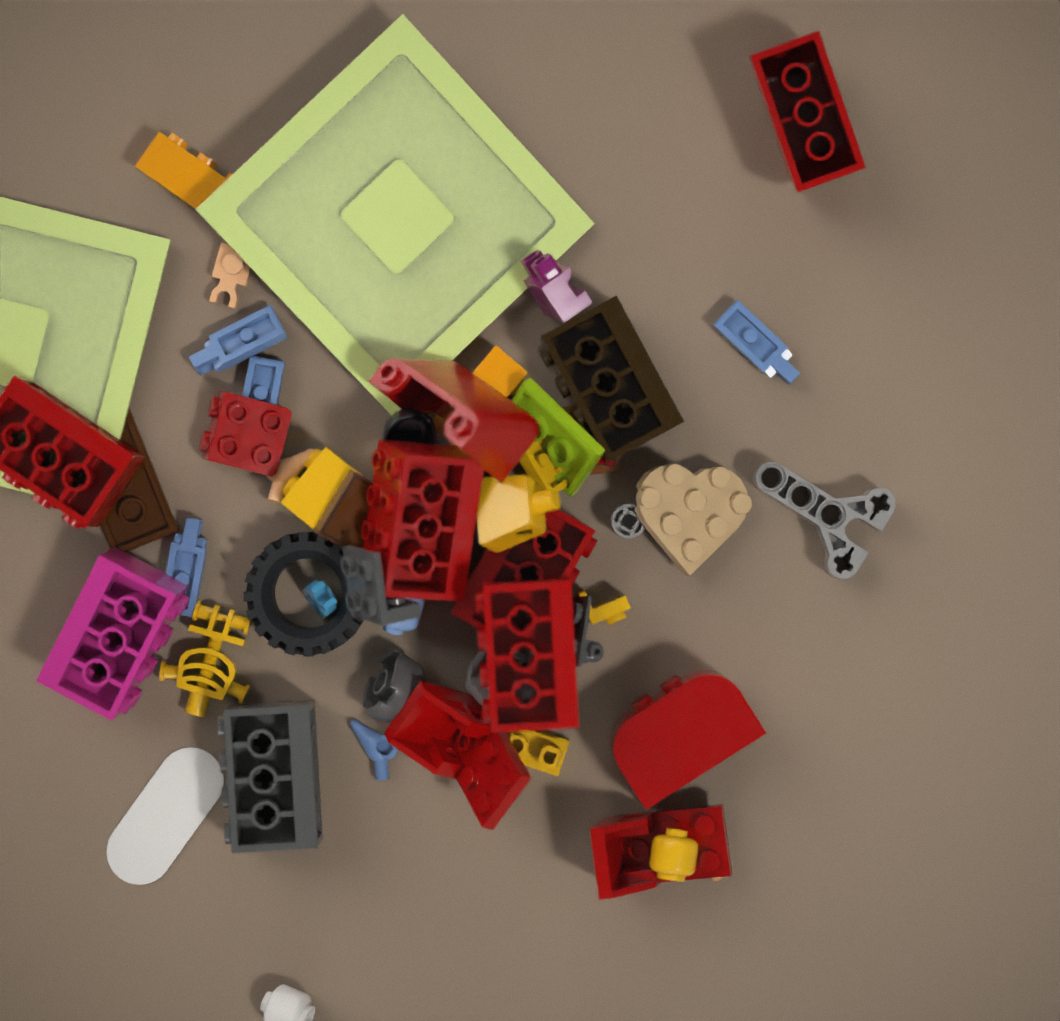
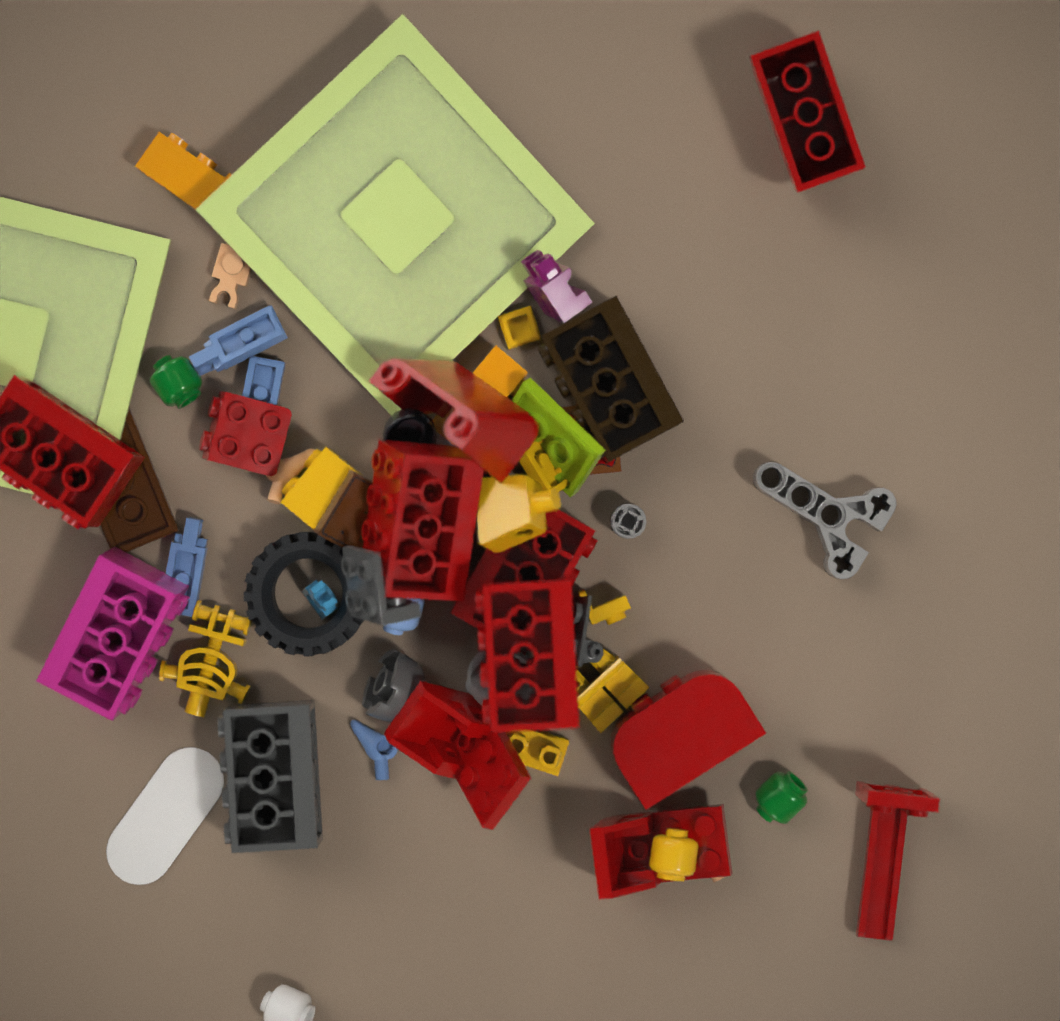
(176, 381): none -> green head
(519, 327): none -> yellow tile
(619, 680): none -> yellow hips
(691, 511): tan plate -> none
(756, 342): medium blue hinge -> none
(781, 797): none -> green head
(884, 852): none -> red bracket

